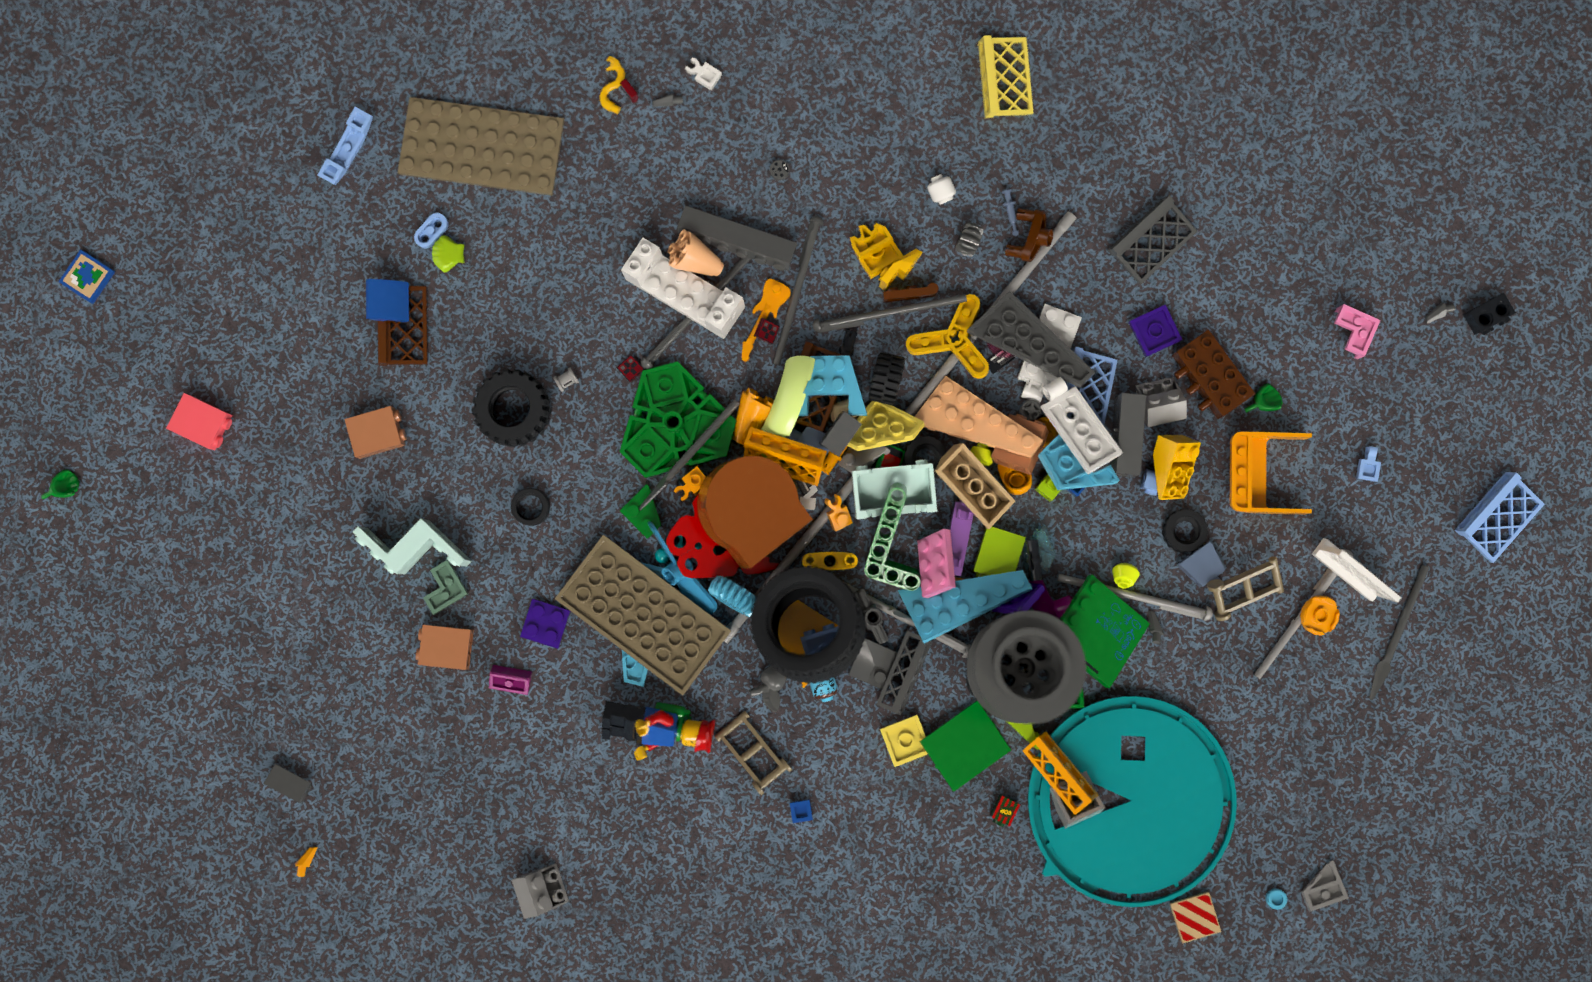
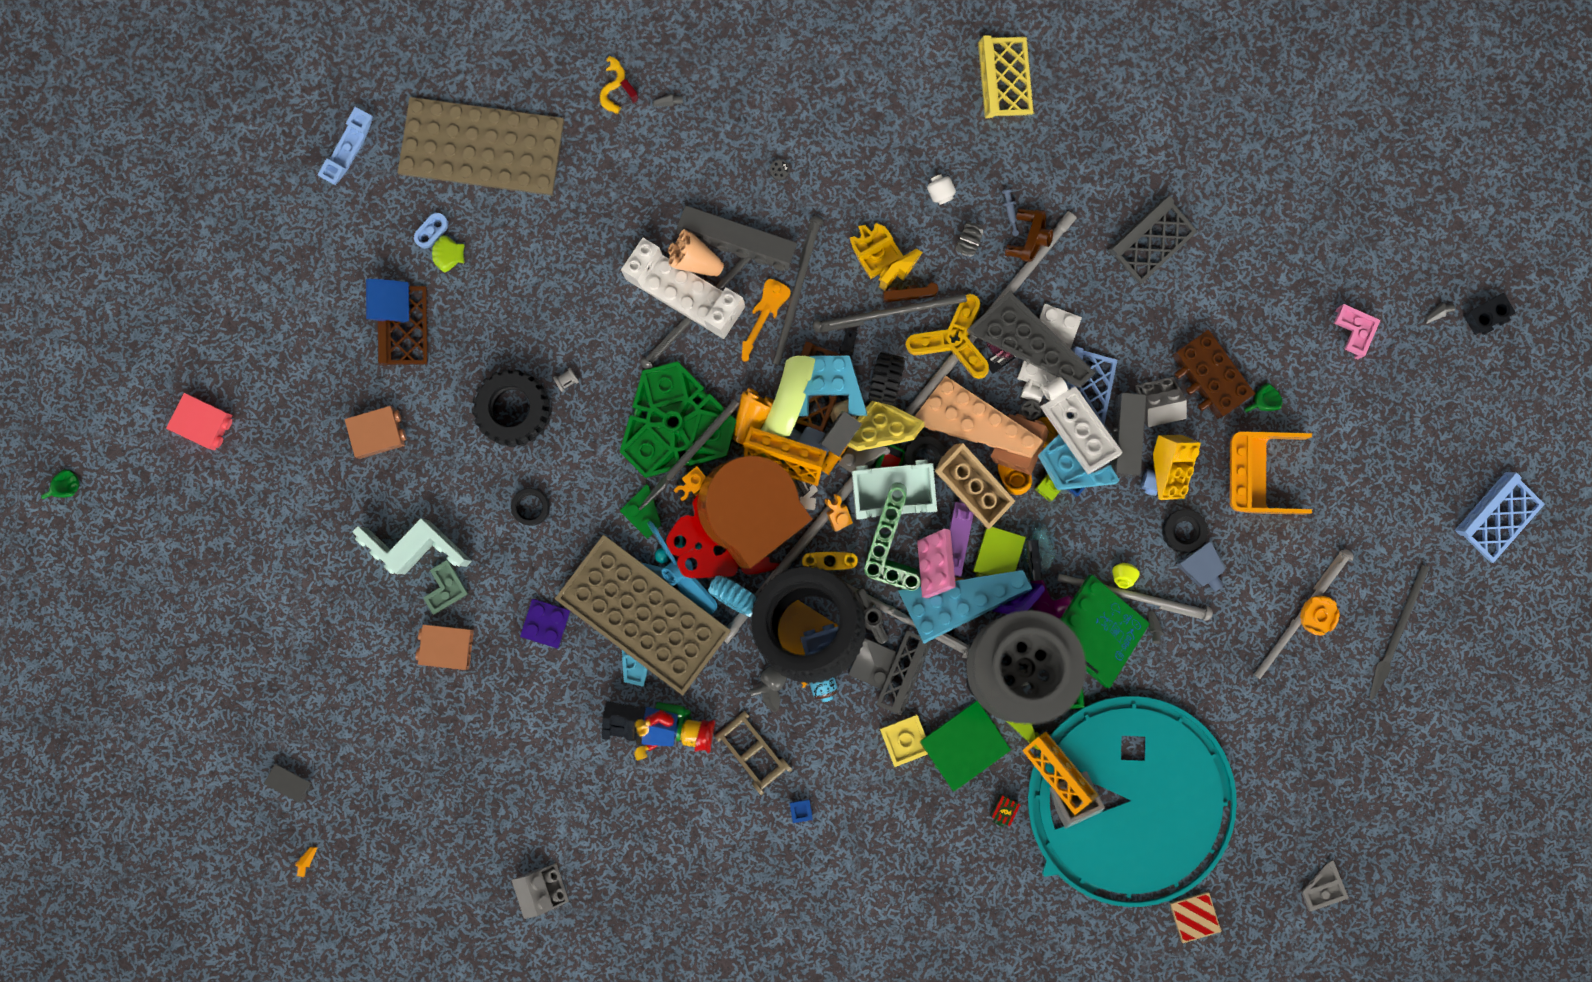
(86, 276): tile -> none
(510, 679): magenta slope -> none
(630, 368): tile -> none
(705, 74): white plate -> none
(766, 331): tile -> none
(982, 454): neon yellow cone -> none
(1155, 331): dark purple plate -> none
(1216, 586): dark tan piece -> none
(1276, 898): medium azure tile -> none
(1353, 572): white fence -> none
(1368, 468): light blue plate -> none

